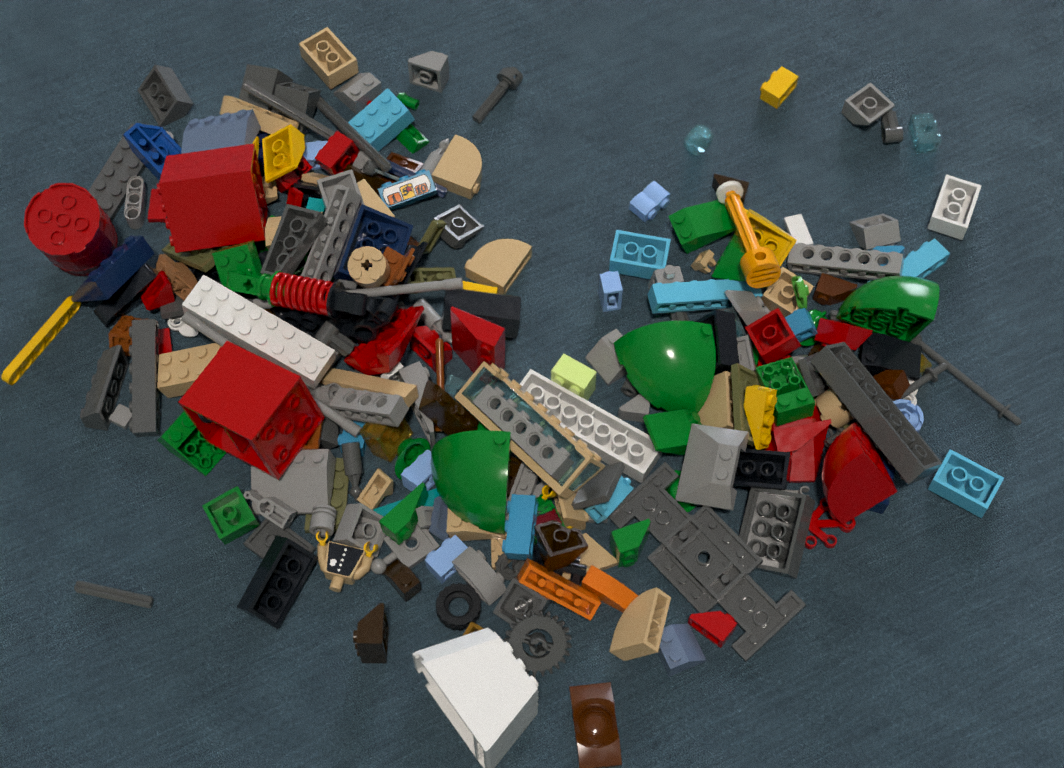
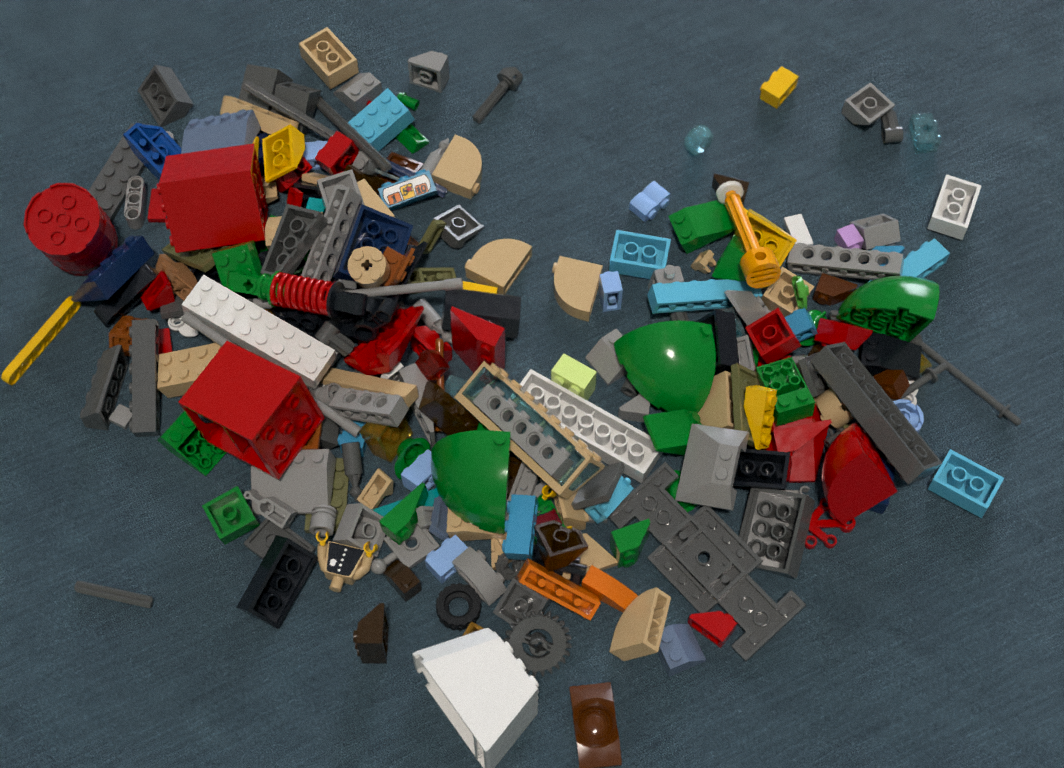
(432, 364): none -> clear red brick
(576, 286): none -> tan brick
(849, 237): none -> lavender brick

